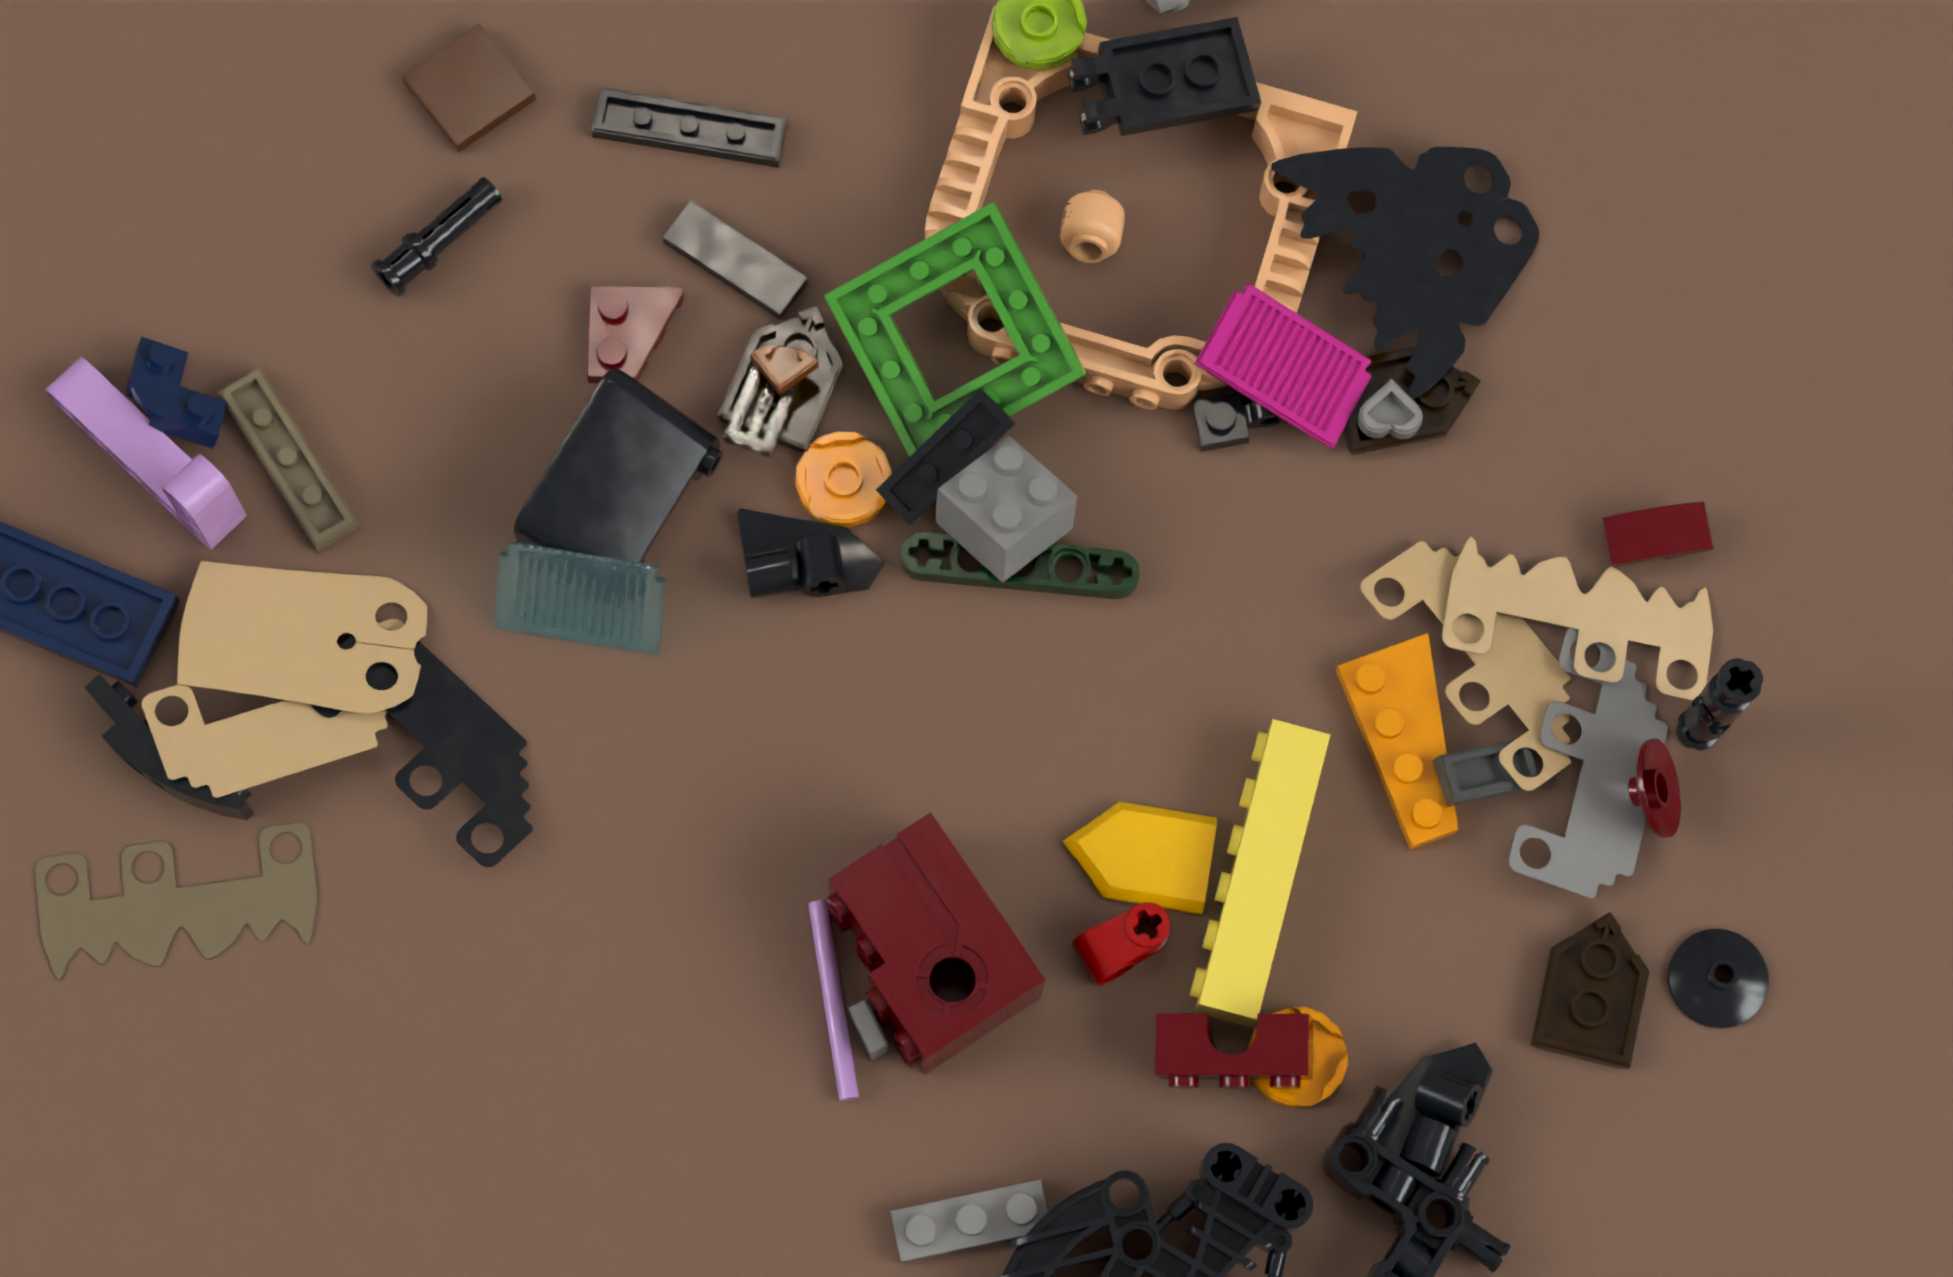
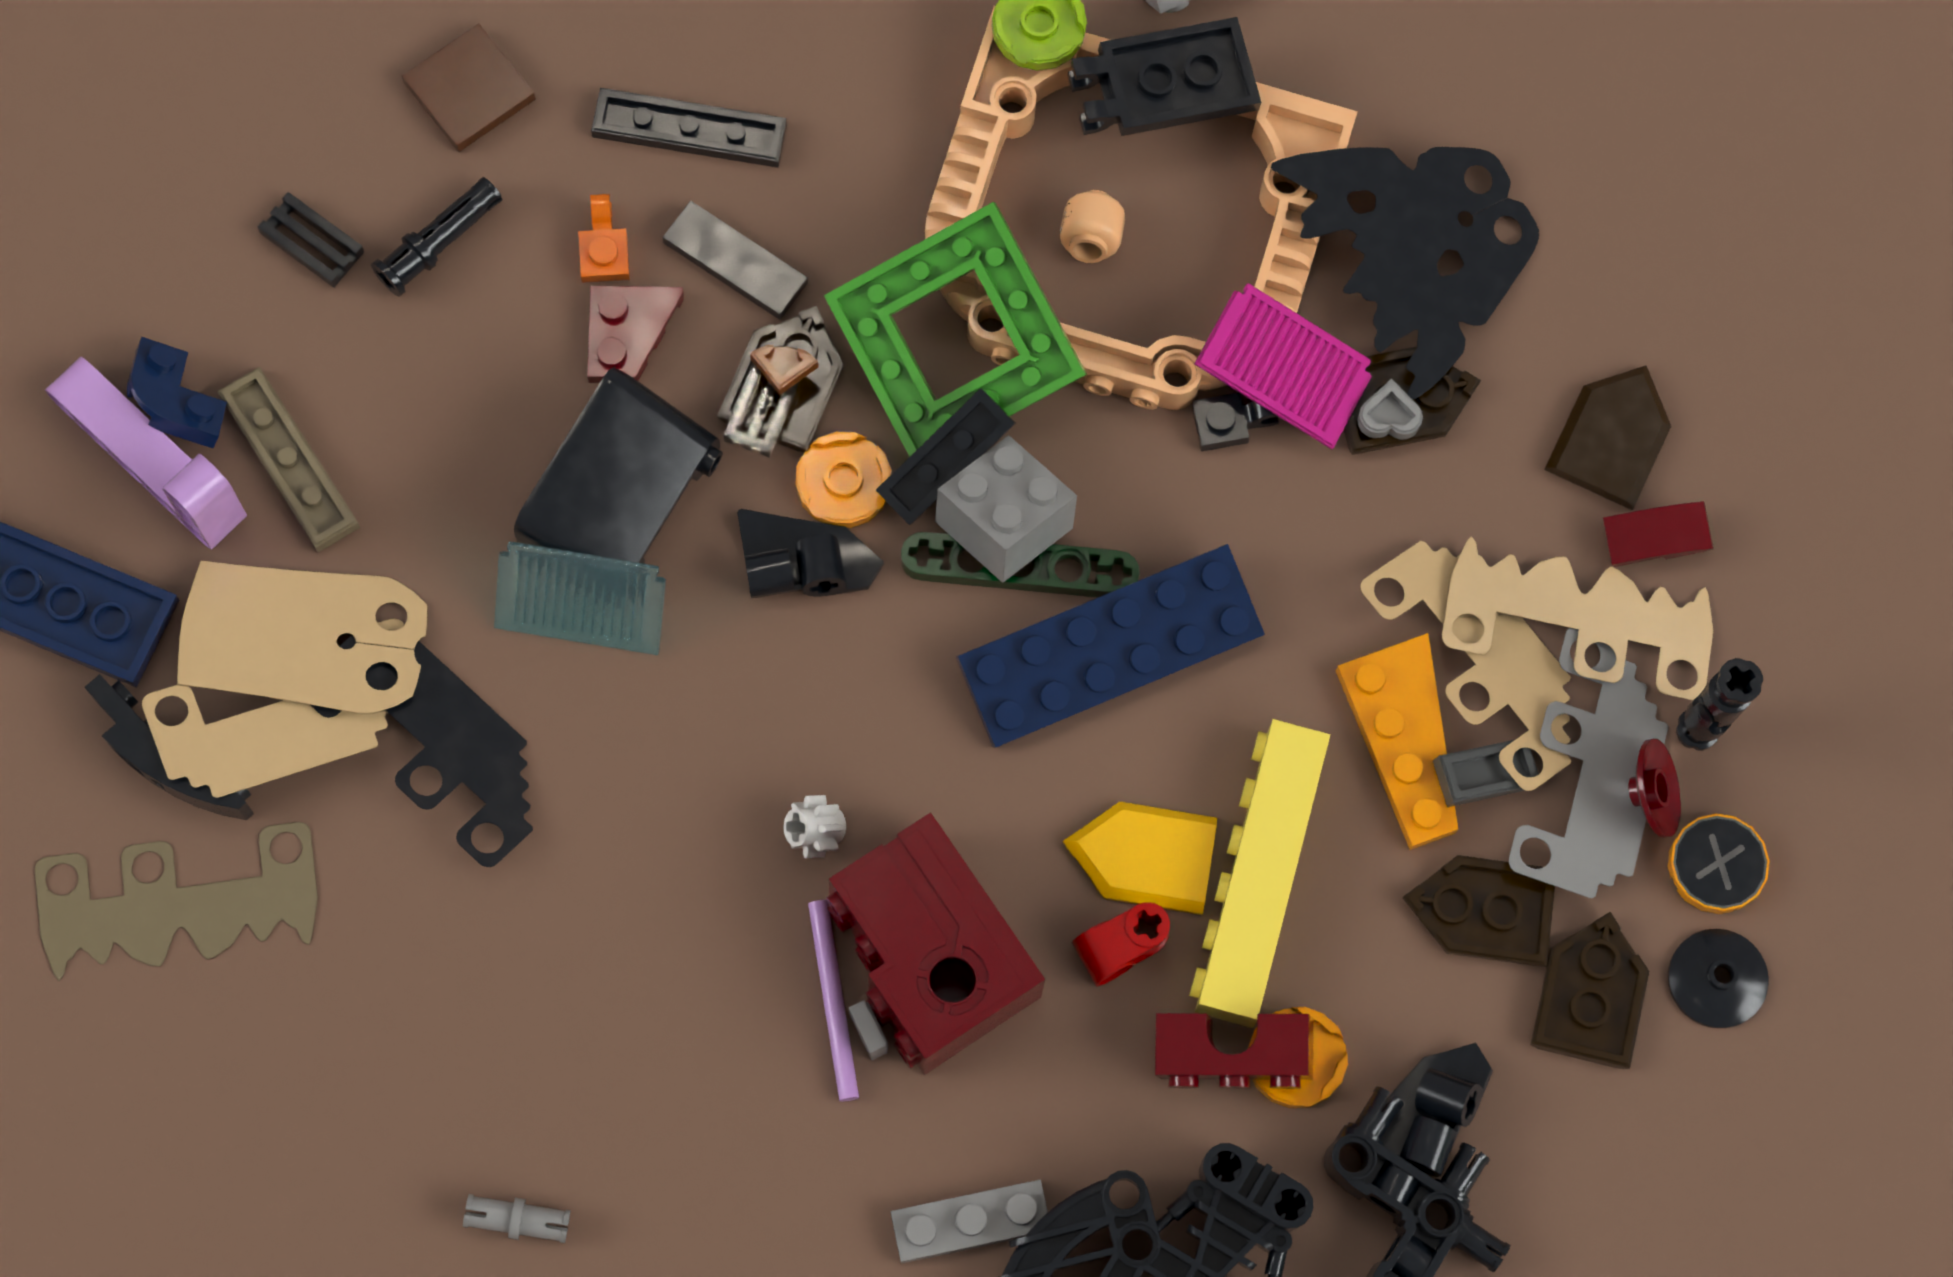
(281, 216): none -> black tile
(516, 1218): none -> light grey pin
(603, 249): none -> orange plate
(814, 826): none -> white gear
(1110, 645): none -> dark blue plate
(1486, 911): none -> dark brown tile
(1612, 437): none -> dark brown tile
(1718, 863): none -> black tile

